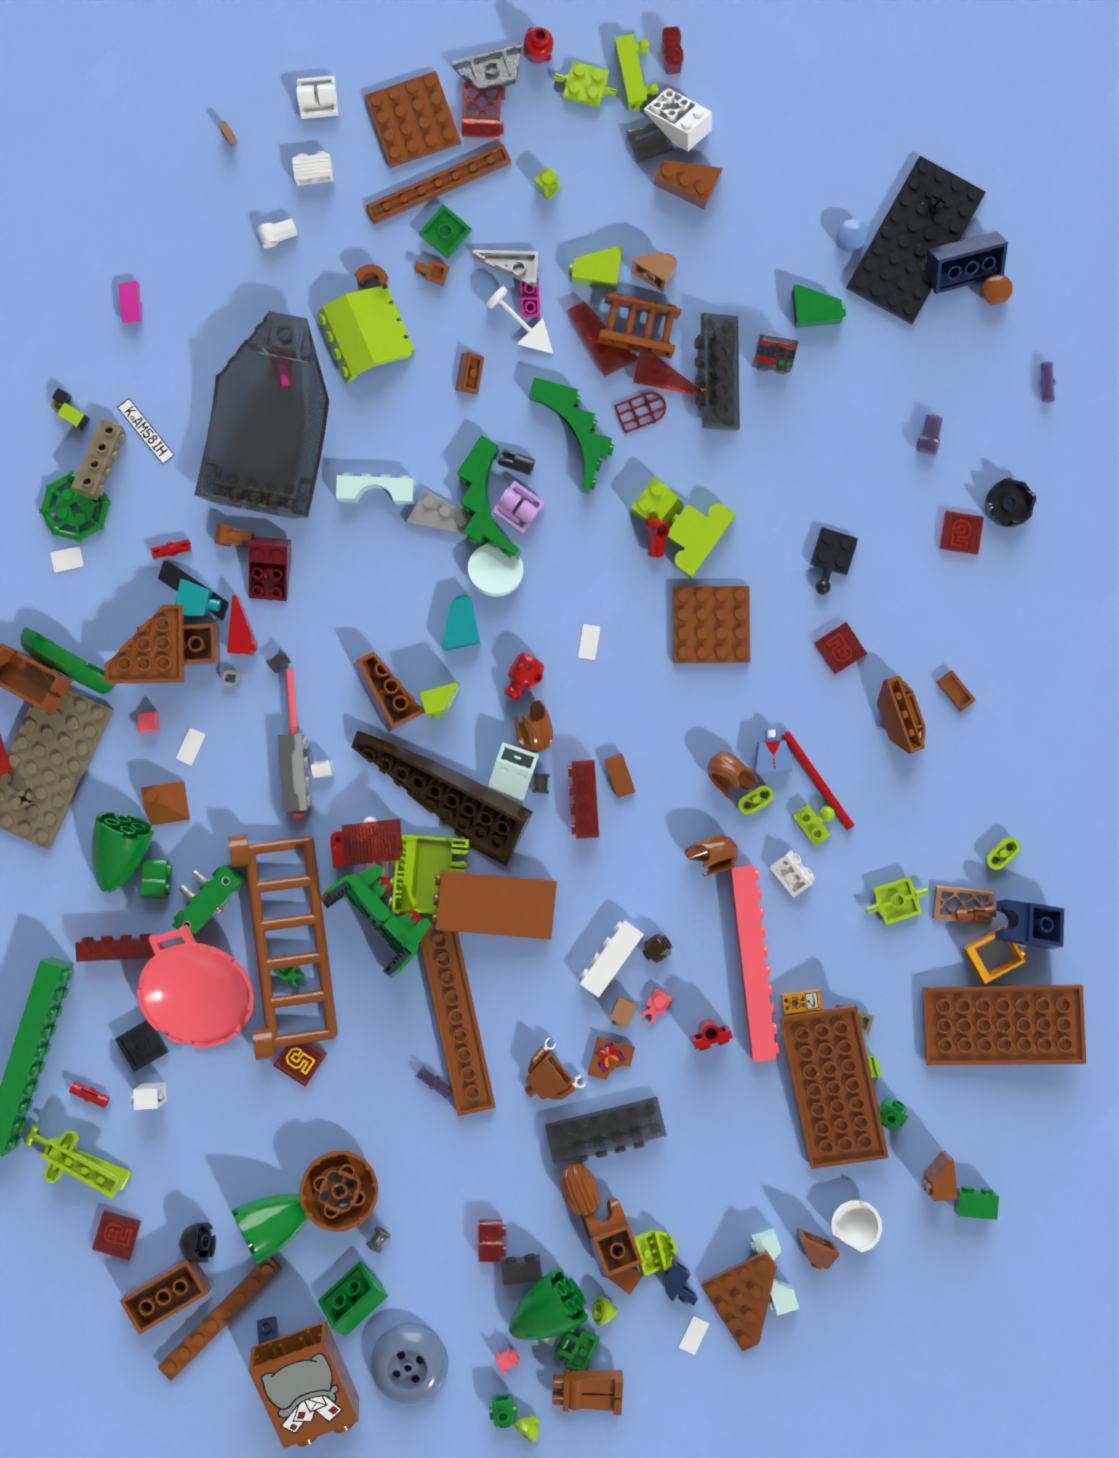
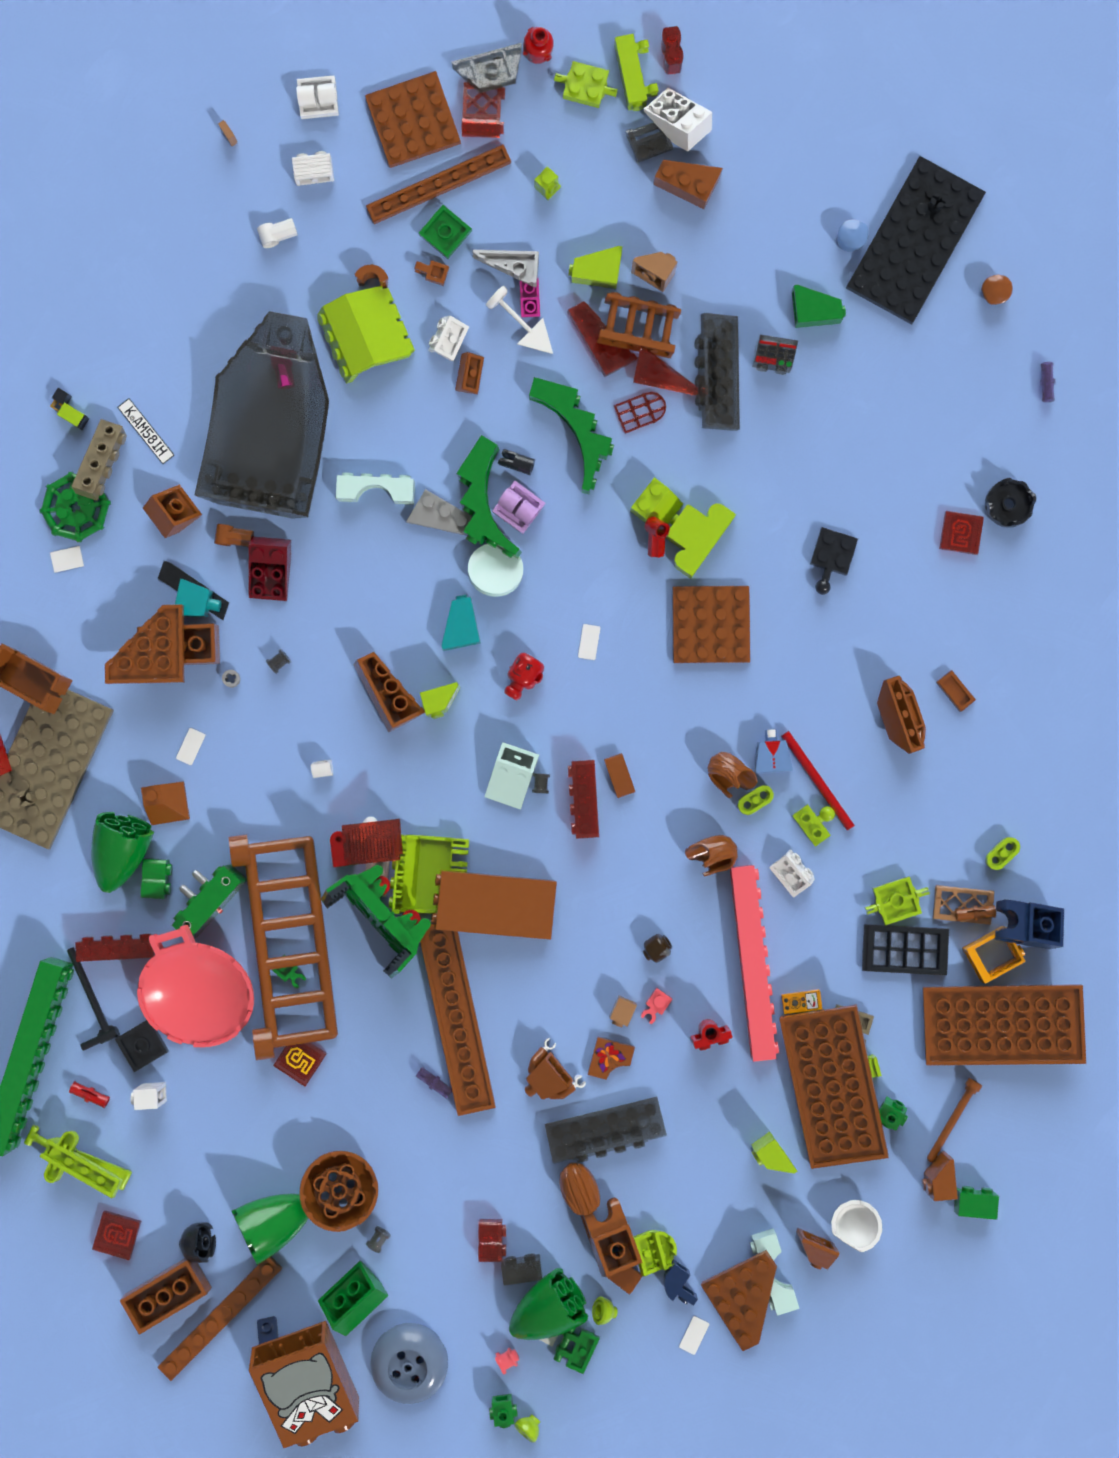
(64, 661): green brick -> none
(107, 1032): none -> black bar
(129, 302): dark pink slope -> none
(148, 722): coral slope -> none
(171, 510): none -> dark orange slope
(171, 549): red pin -> none
(241, 636): red slope -> none
(294, 761): piece -> none
(448, 337): none -> white bracket
(470, 808): dark brown wedge -> none
(536, 730): dark orange hair -> none
(589, 1390): dark orange hips -> none
(611, 958): white brick -> none
(769, 1152): none -> lime slope
(840, 648): clear red tile -> none
(905, 949): none -> black piece
(928, 440): clear purple piece -> none
(966, 261): dark blue slope -> none
(971, 1088): none -> dark orange piece

